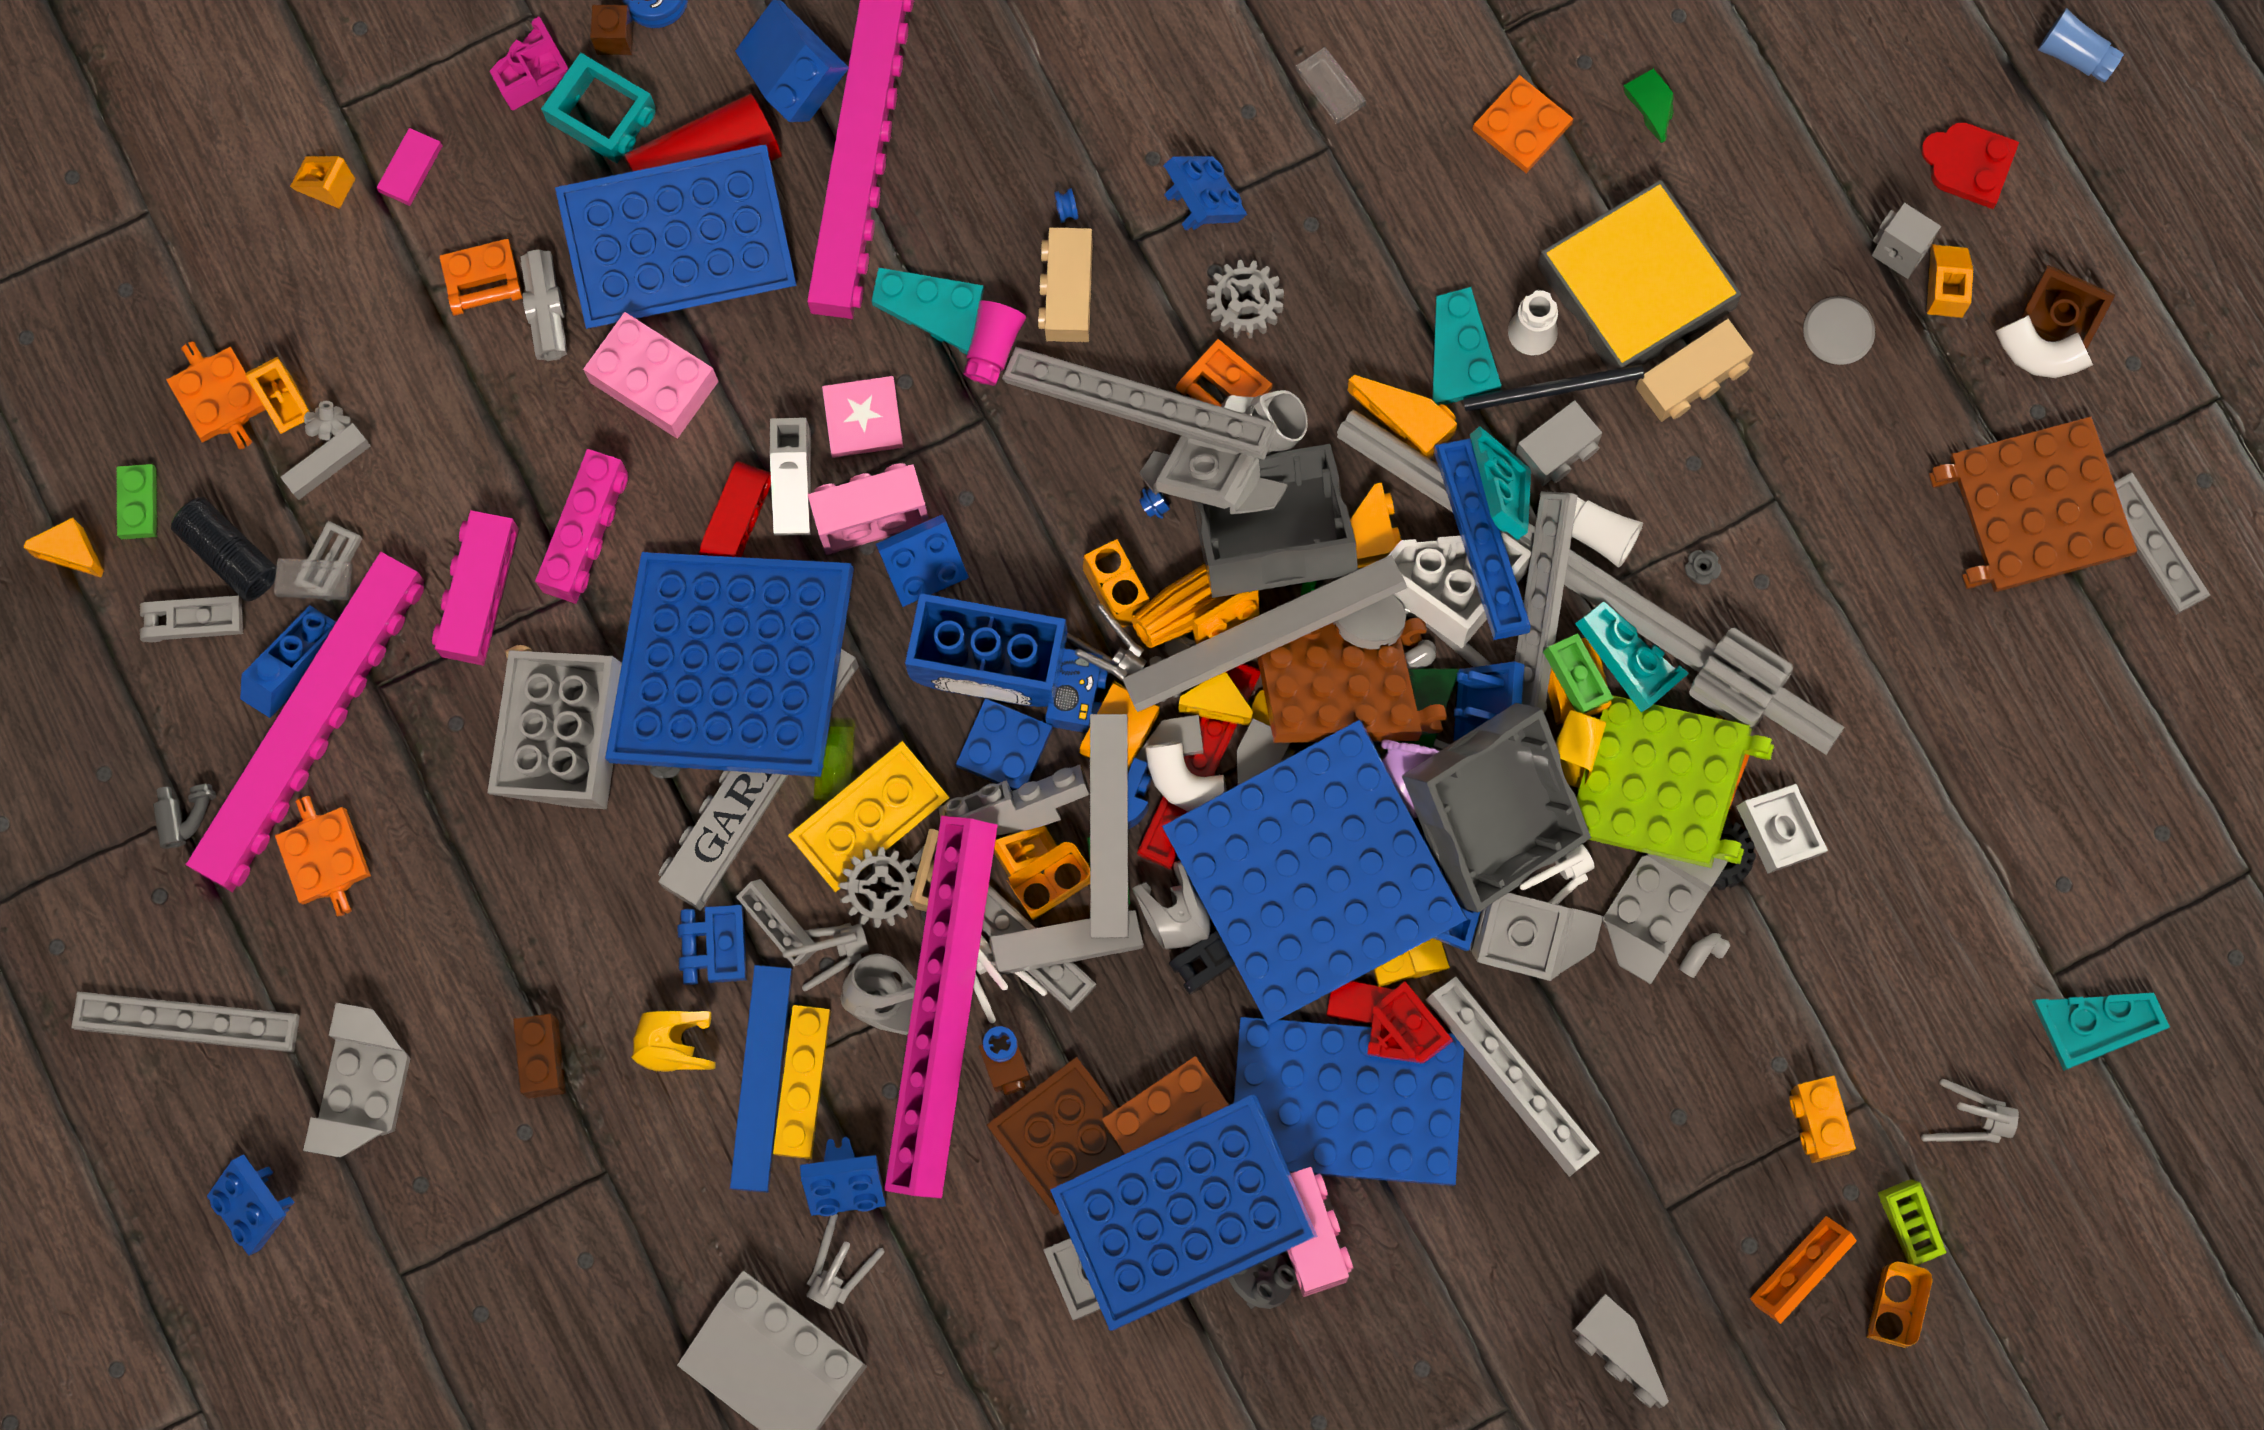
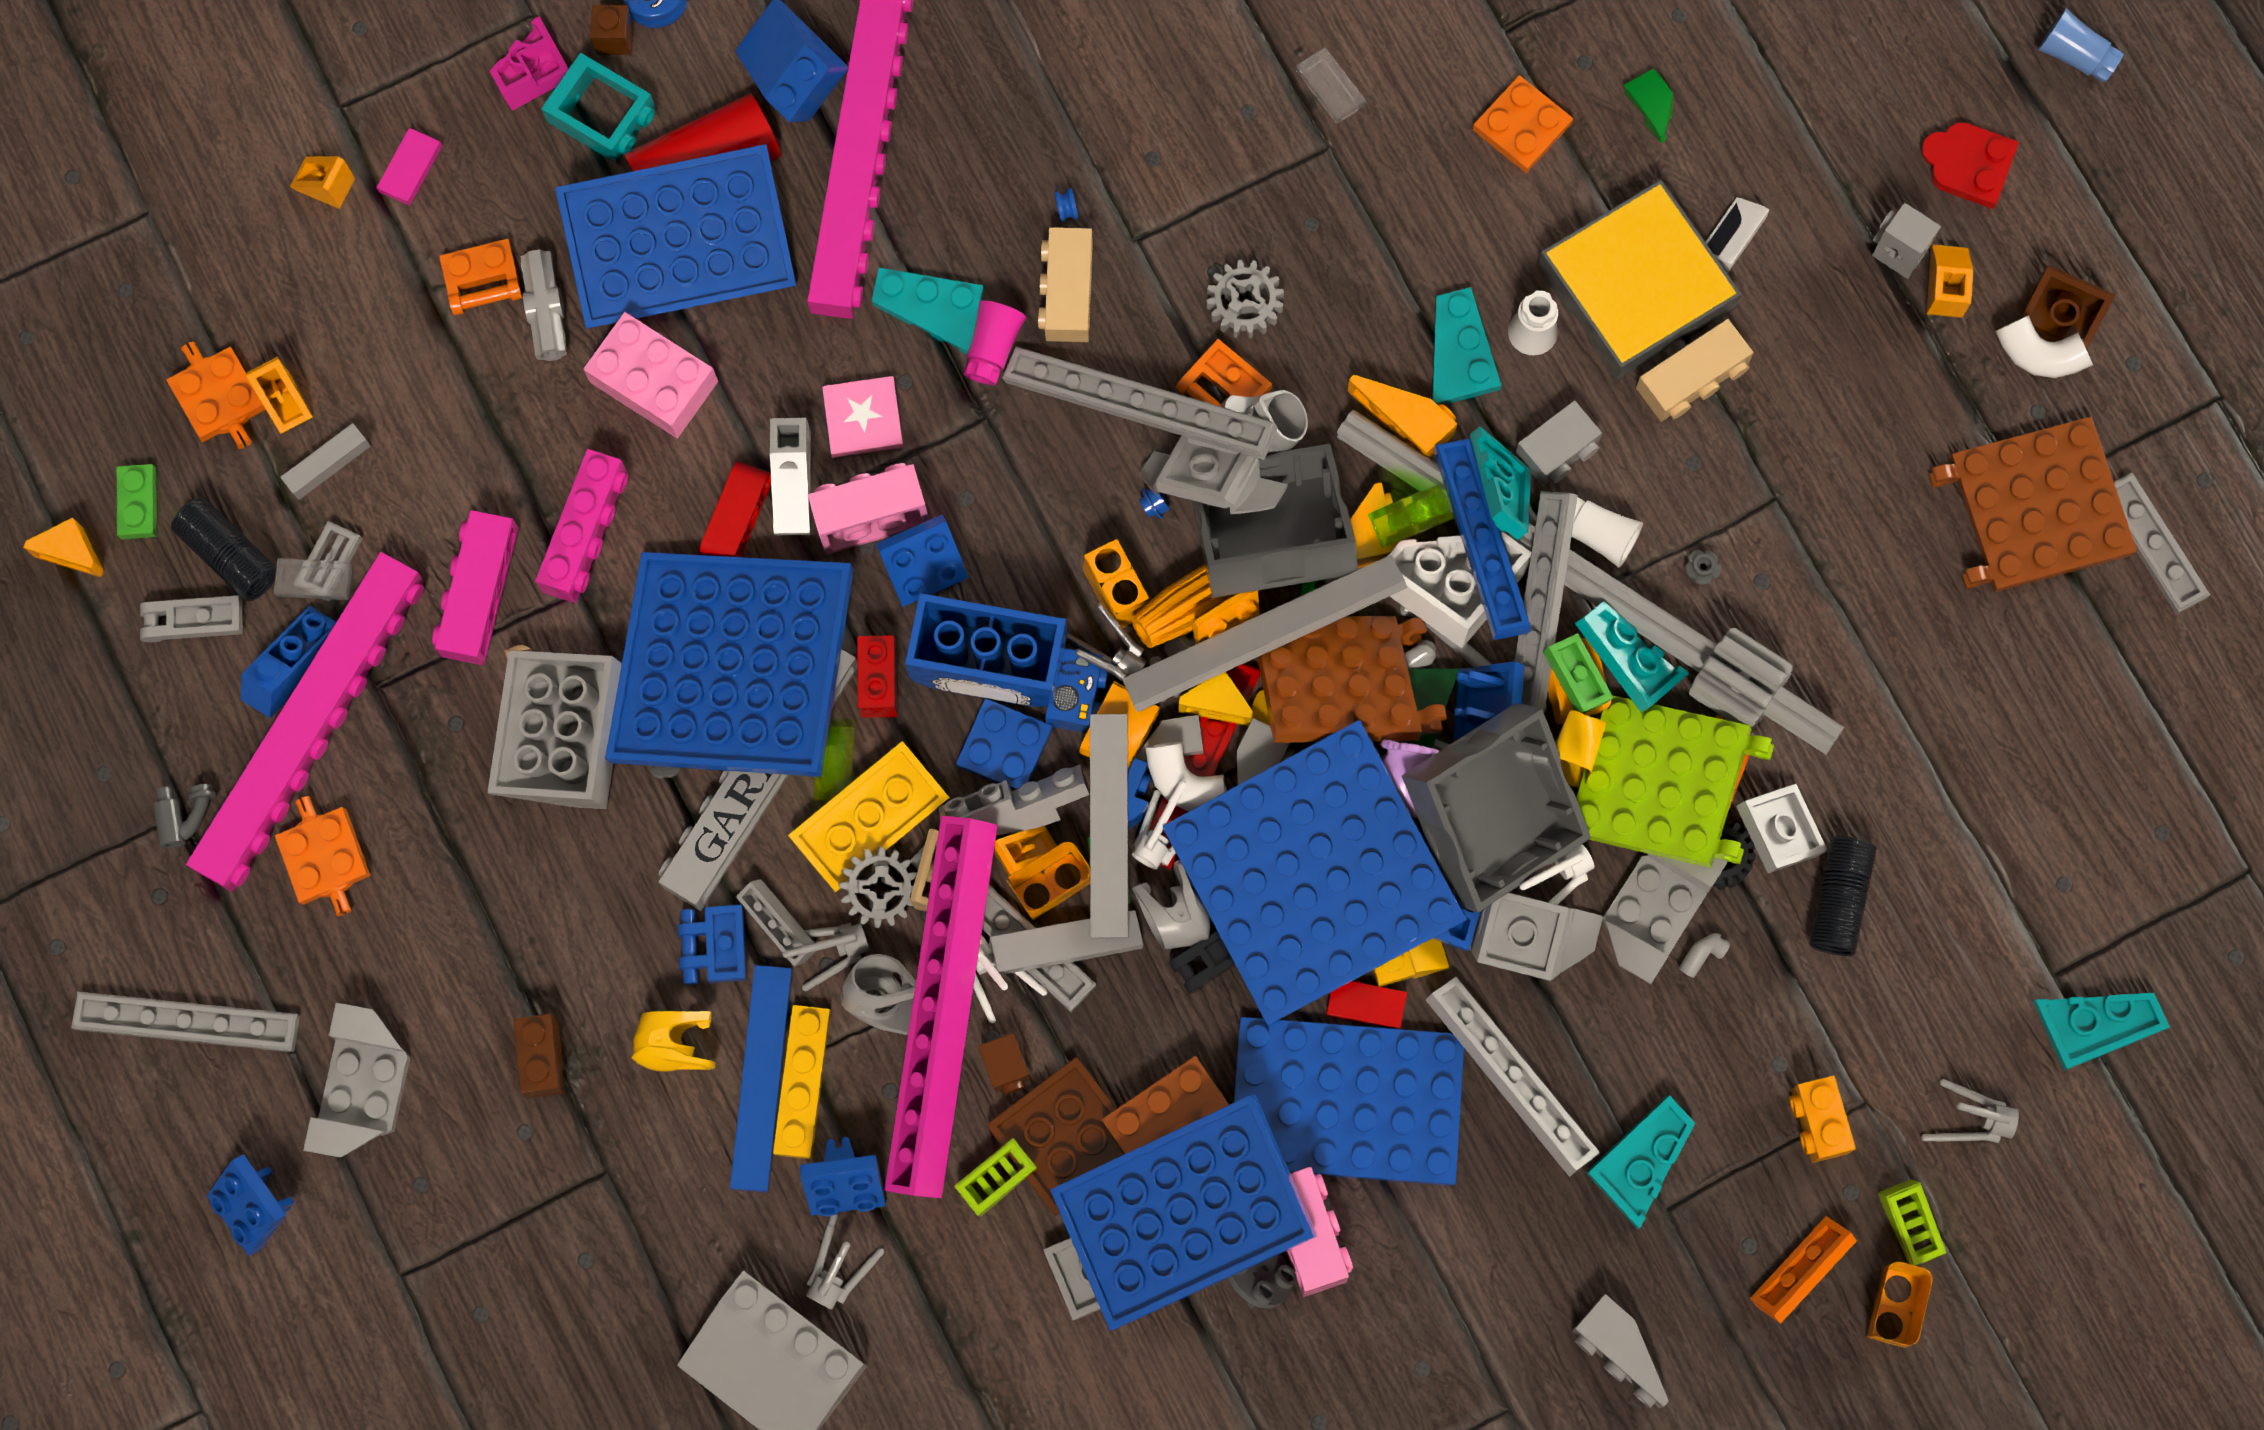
(325, 421): light grey plant -> none
(877, 676): none -> red hinge
(973, 1198): none -> lime slope
(997, 1033): blue bush -> none
(1151, 847): none -> white plant
(1204, 190): blue plate -> none
(1374, 624): light grey tile -> none
(1405, 1028): red slope -> none
(1411, 515): none -> clear neon green brick
(1554, 387): black piece -> none
(1641, 1159): none -> teal wing
(1736, 231): none -> white slope
(1839, 330): light grey piece -> none
(1842, 902): none -> black piece

